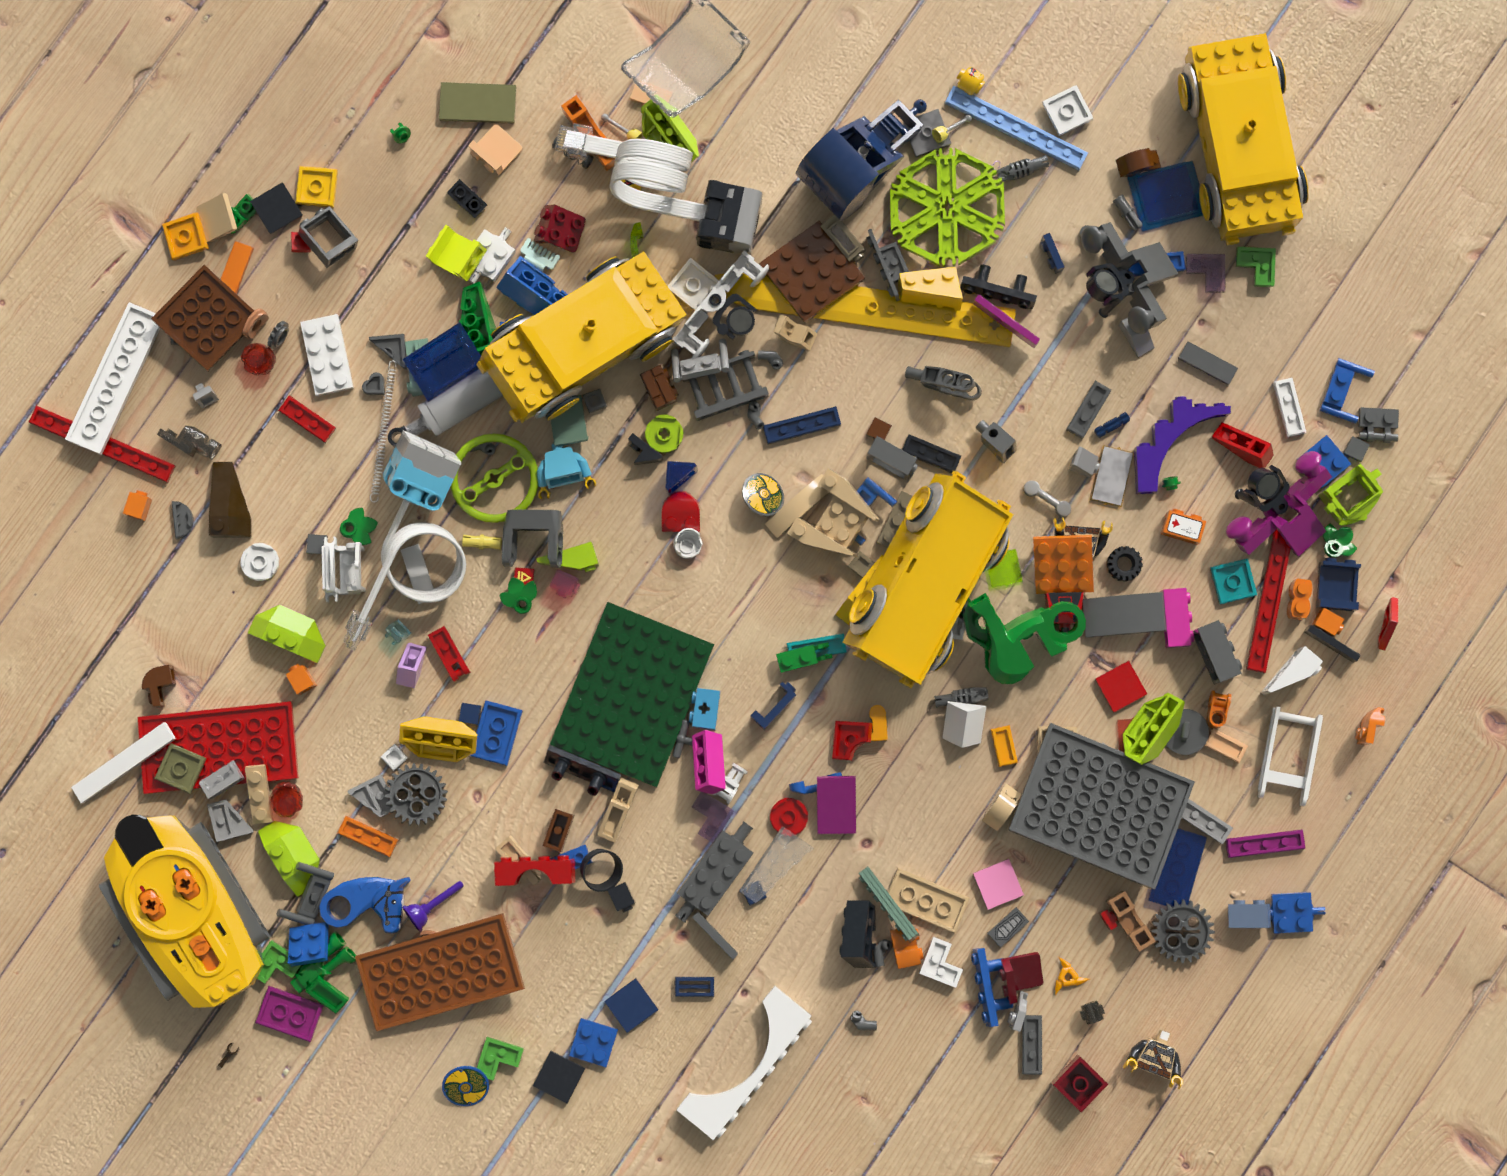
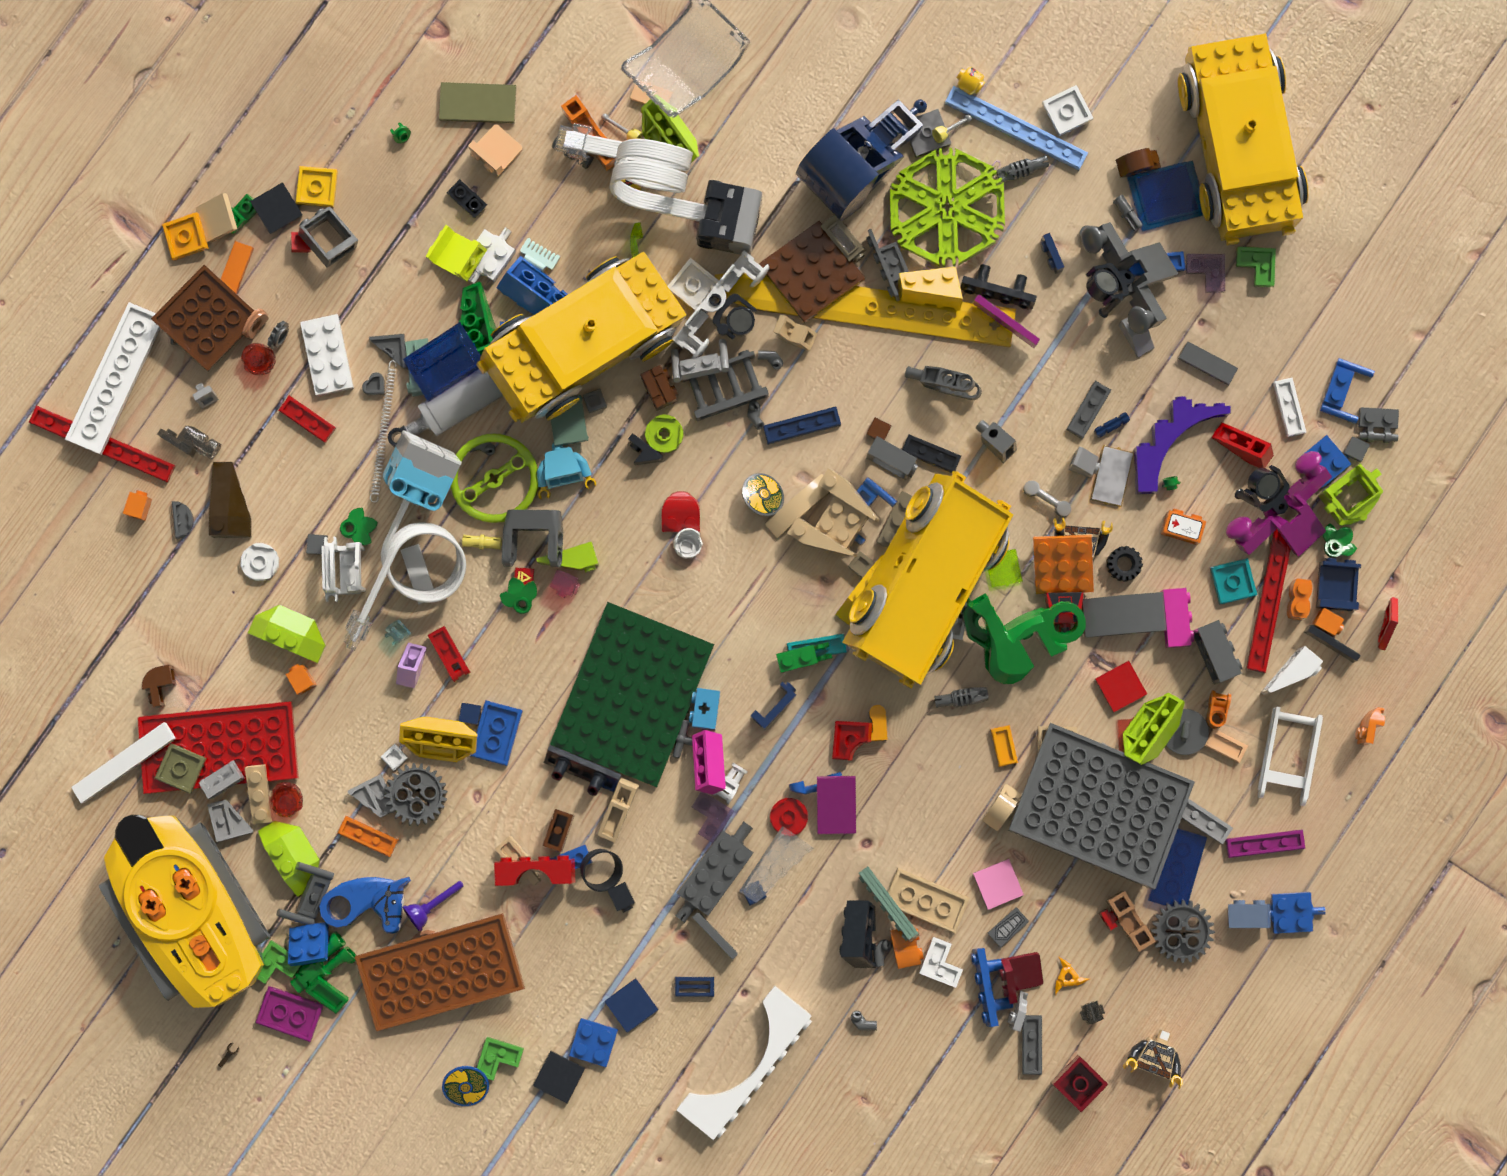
(559, 228): dark red bracket -> none
(678, 474): clear blue slope -> none
(964, 723): white slope -> none

